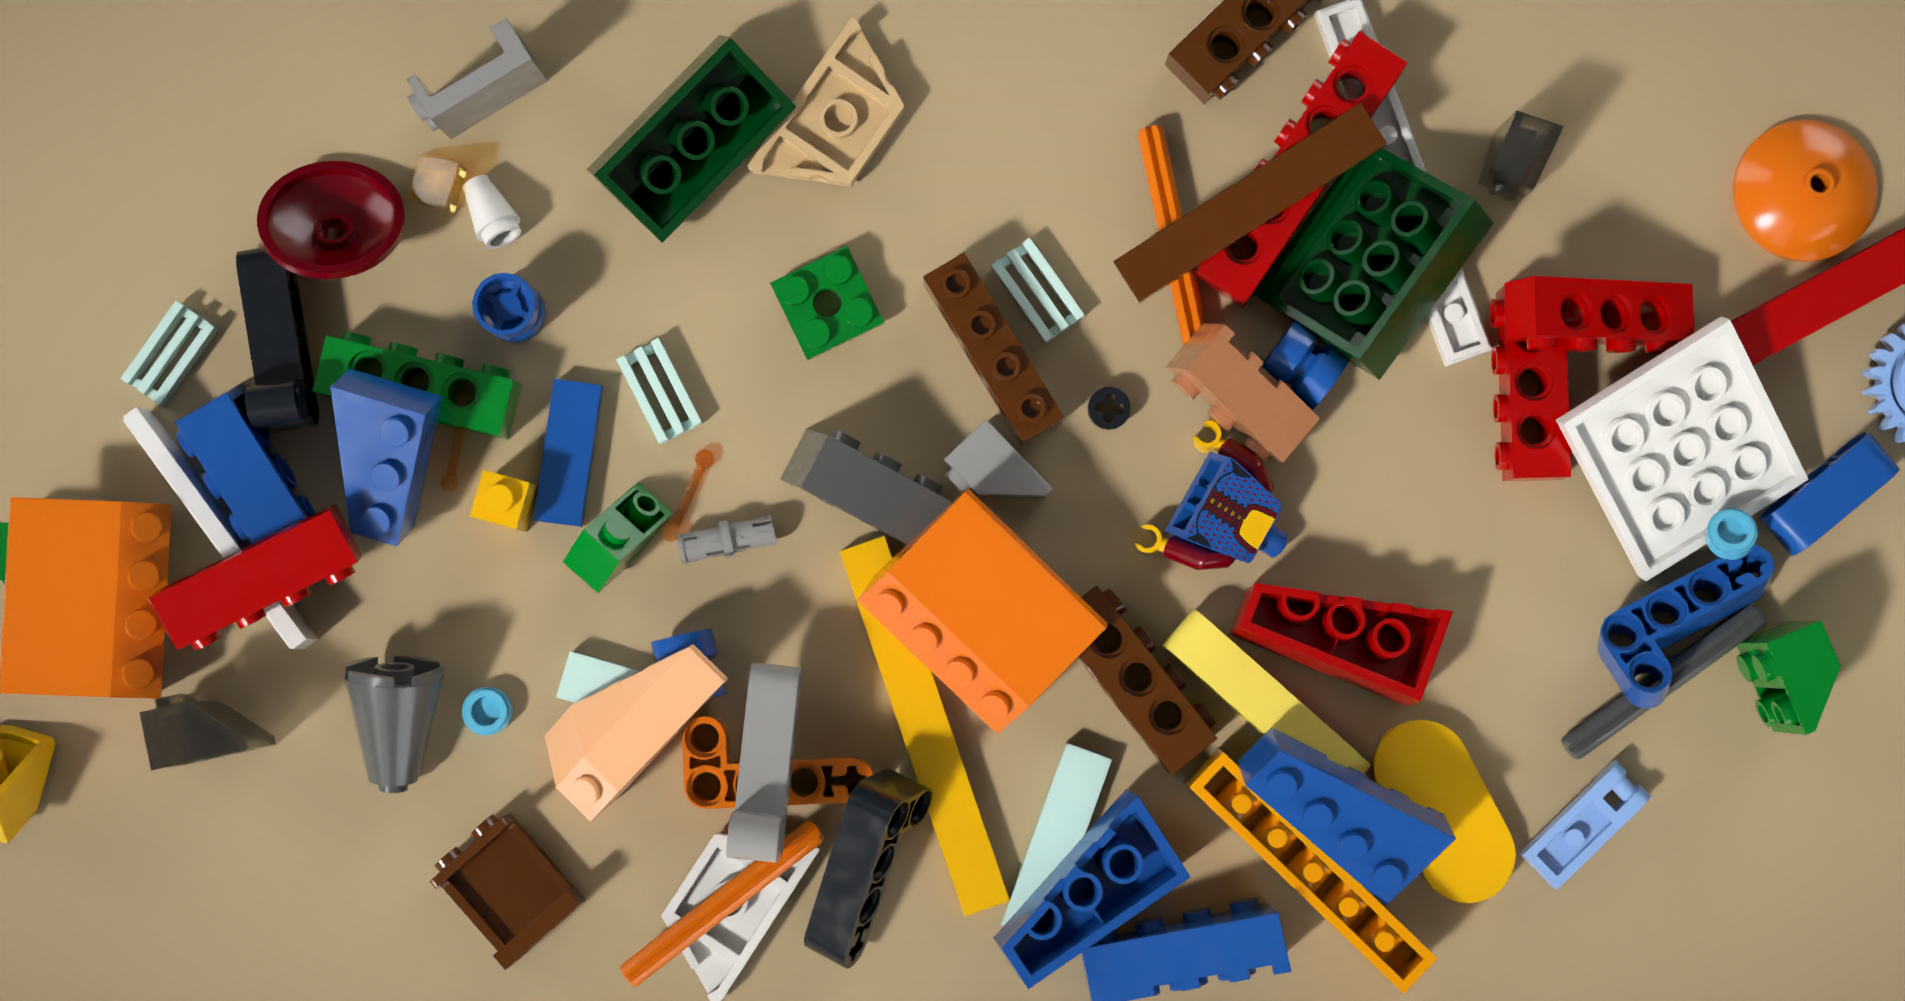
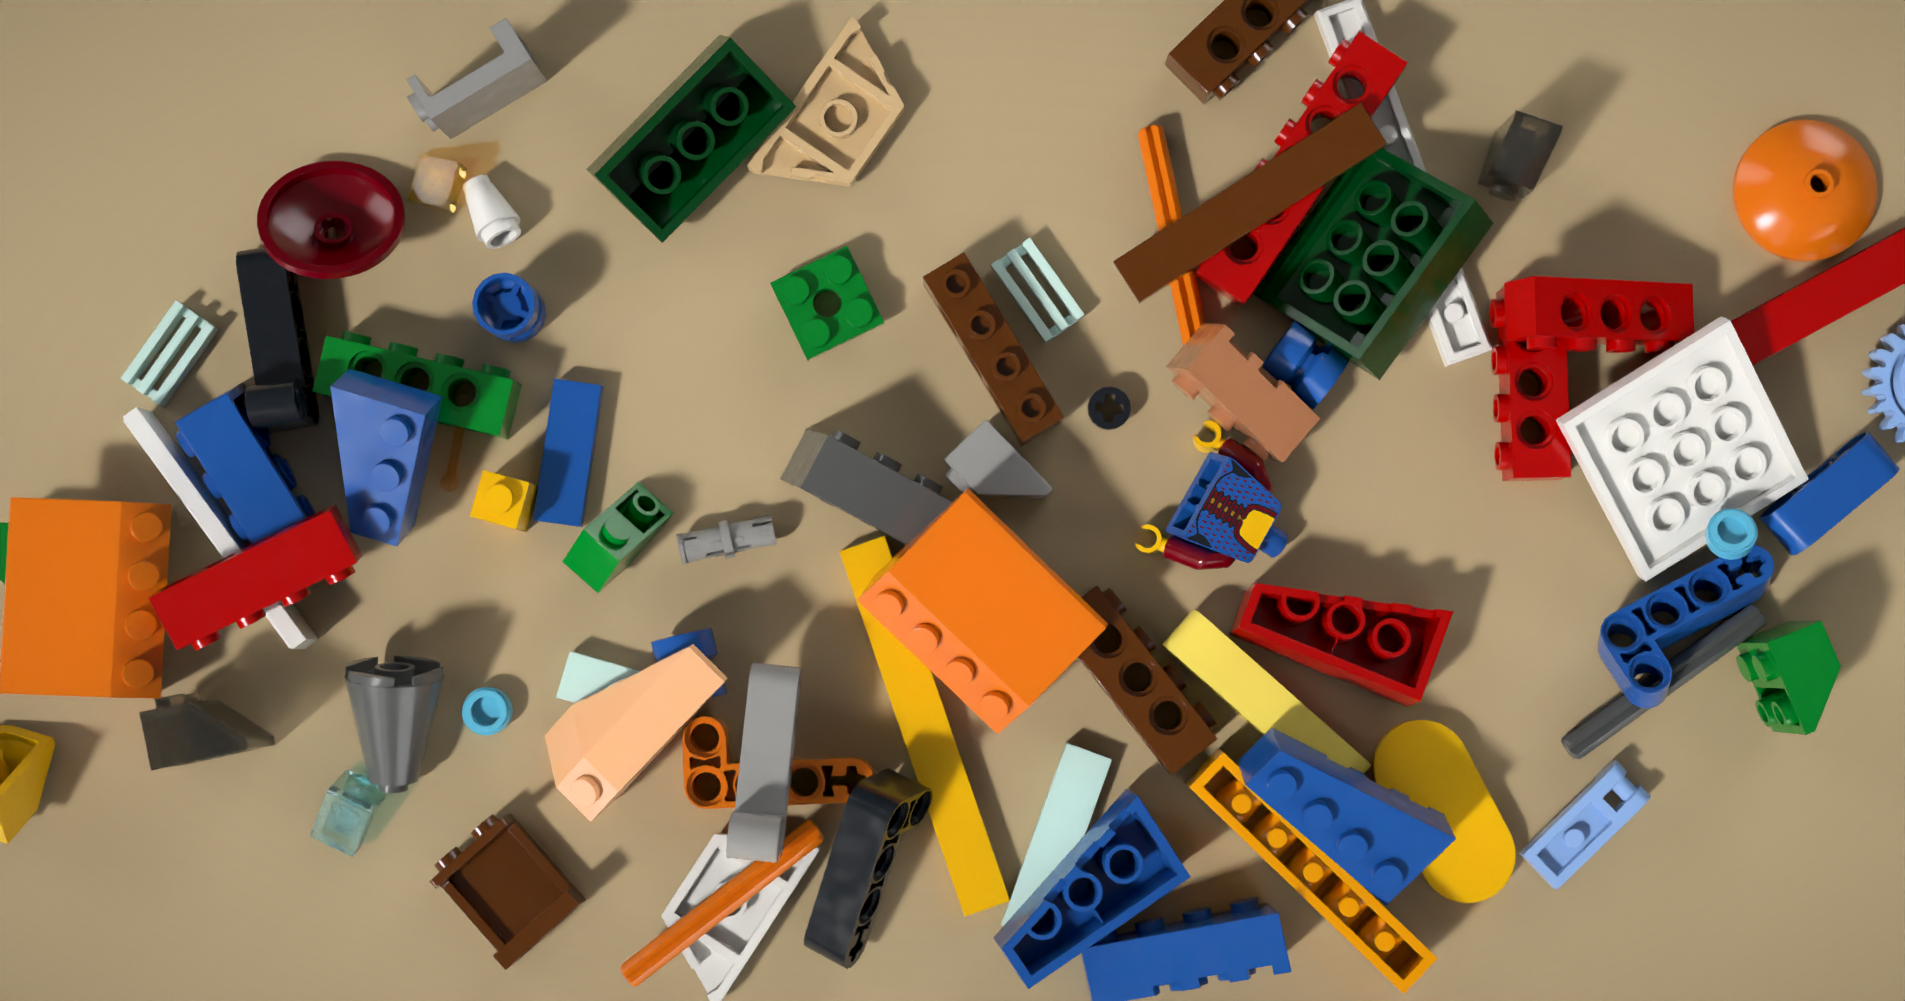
(347, 812): none -> clear light blue bracket
(641, 355): light aqua tile -> none
(704, 460): clear orange hinge -> none

